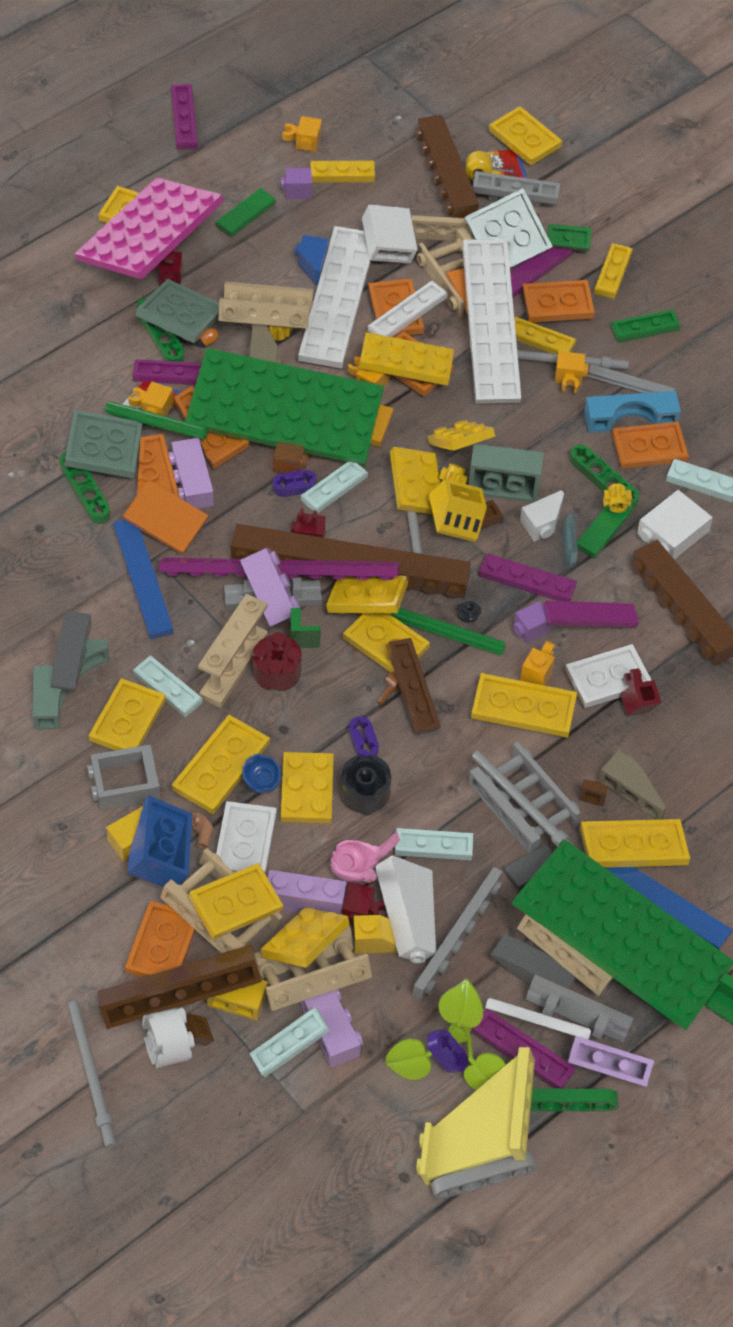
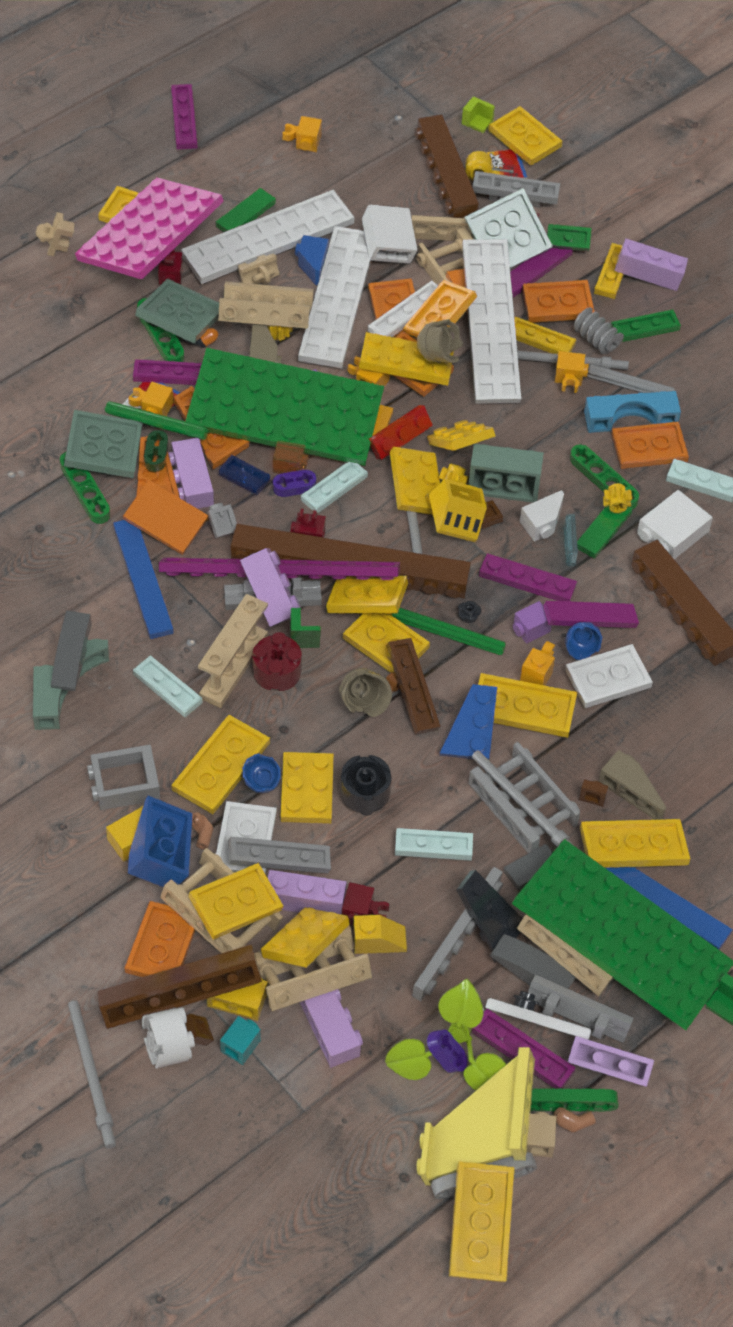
(53, 234): none -> tan hips
(127, 716): yellow plate -> none
(152, 450): none -> dark green beam
(222, 520): none -> light grey bracket
(240, 1040): none -> teal brick
(244, 474): none -> clear blue plate
(260, 270): none -> tan hips
(266, 236): none -> white plate
(279, 854): none -> light grey plate
(290, 1042): light aqua tile -> none
(297, 183): medium lavender brick -> none
(343, 171): yellow plate -> none
(356, 860): bright pink hair -> none
(369, 696): none -> dark tan helmet
(369, 737): dark purple beam -> none
(400, 431): none -> red plate
(410, 907): white slope -> none
(436, 341): none -> dark tan helmet
(445, 302): none -> light orange tile
(473, 724): none -> blue wing
(478, 114): none -> lime panel
(481, 1222): none -> yellow plate
(488, 909): none -> black wing
(525, 1000): none -> black plate
(541, 1134): none -> tan brick
(573, 1122): none -> nougat arm
(583, 640): none -> blue hair
(597, 331): none -> light grey piece
(639, 696): dark red brick -> none
(651, 264): none -> lavender brick

